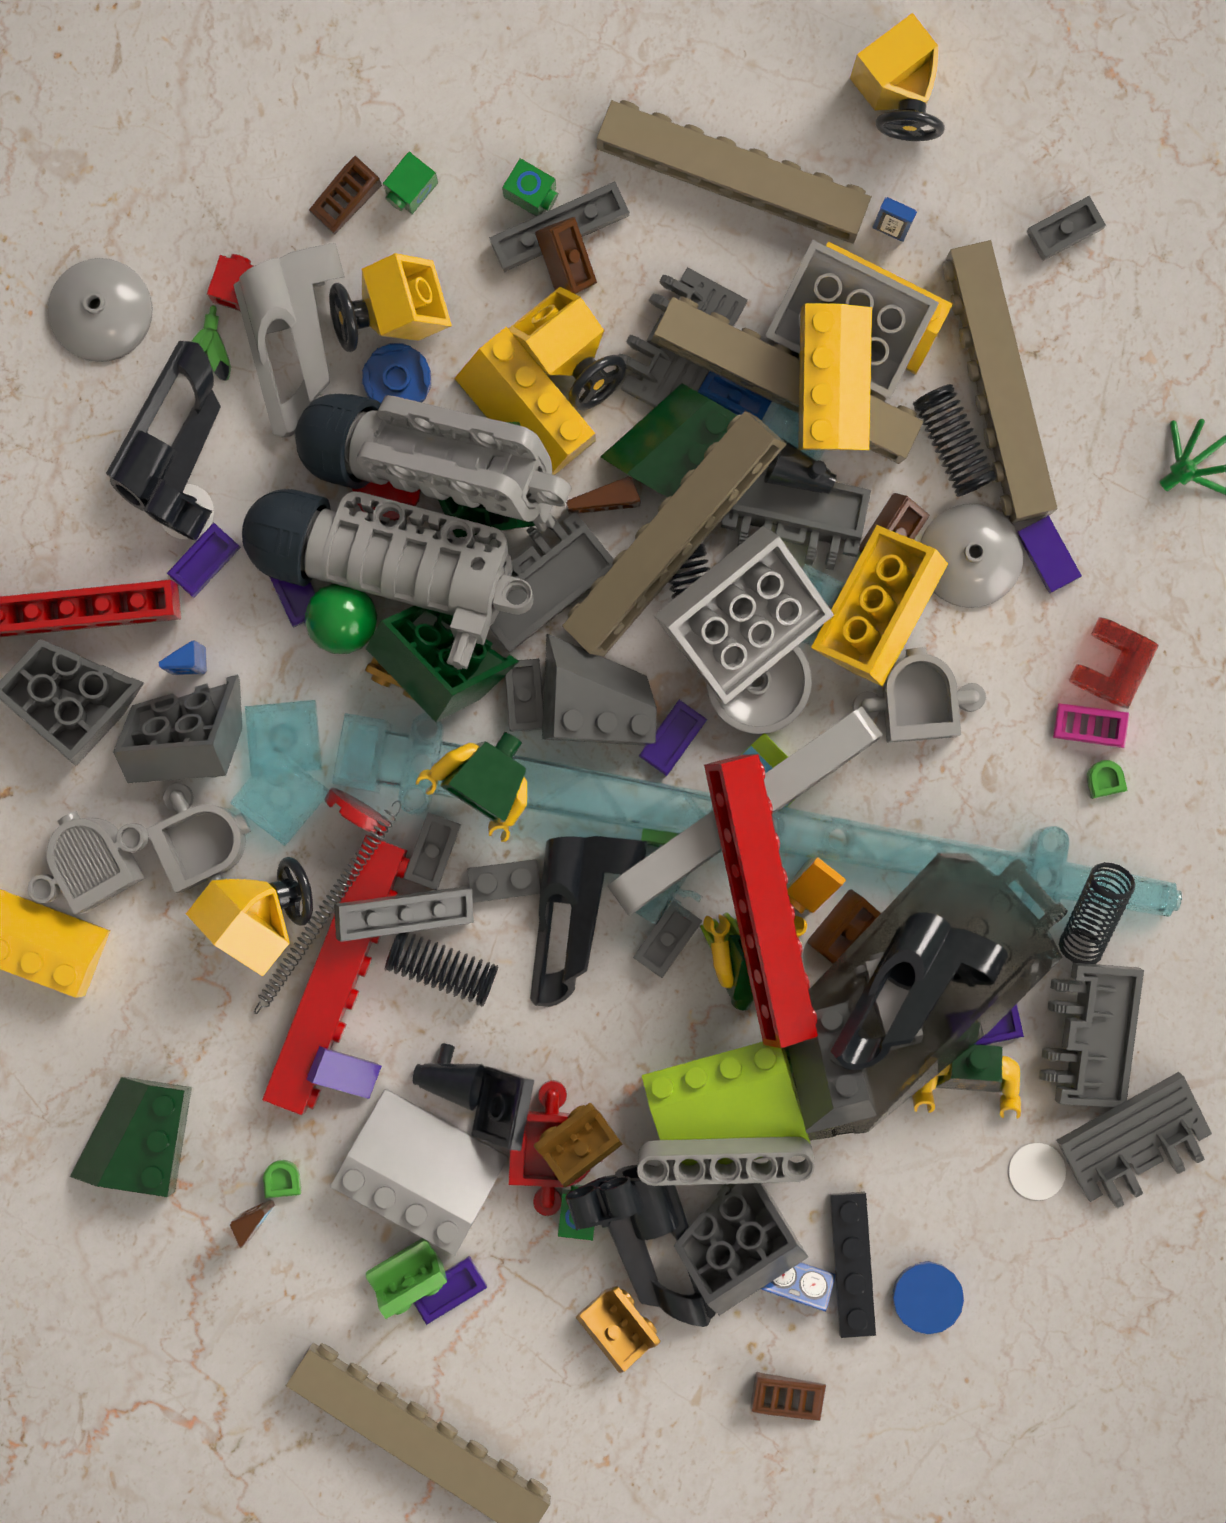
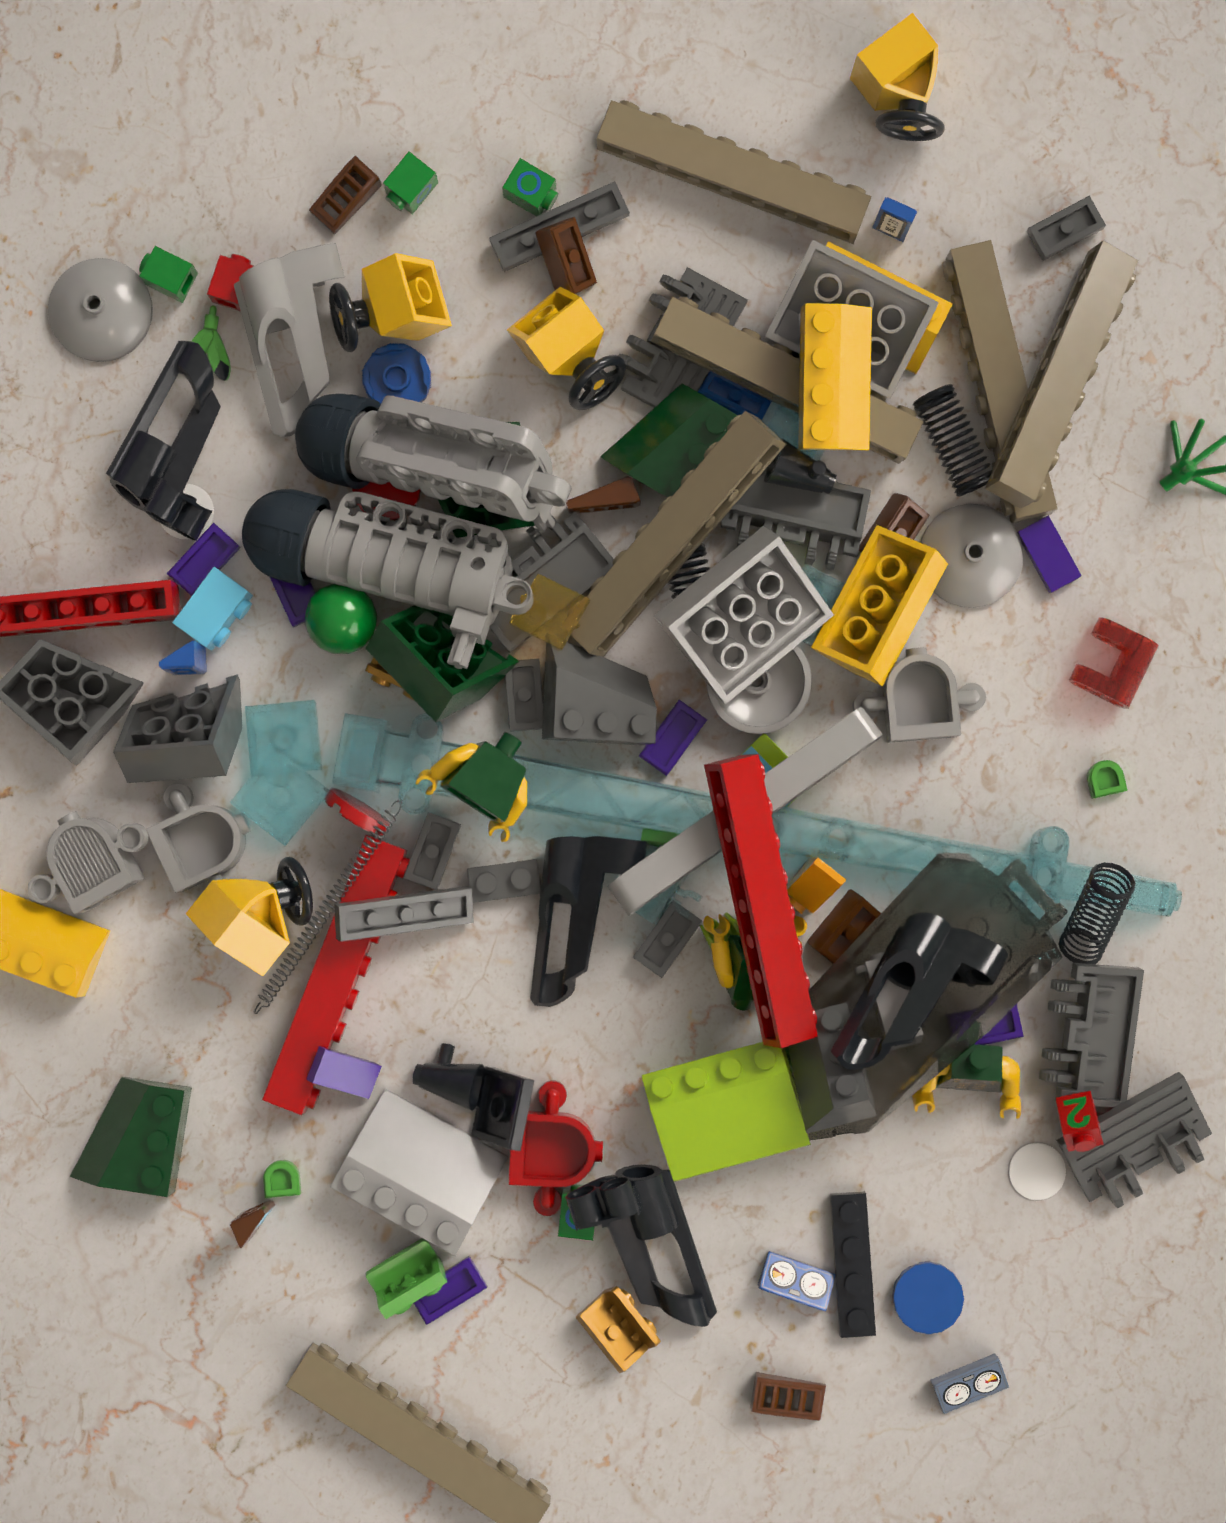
(167, 273): none -> green brick
(214, 609): none -> medium azure brick
(484, 984): black piece -> none
(514, 388): yellow slope -> none
(553, 612): none -> clear yellow piece
(577, 1143): pearl gold bracket -> none
(710, 1171): light grey beam -> none
(738, 1245): dark grey wedge -> none
(969, 1383): none -> slope
(1062, 375): none -> dark tan brick
(1079, 1121): none -> red brick
(1121, 729): dark pink slope -> none

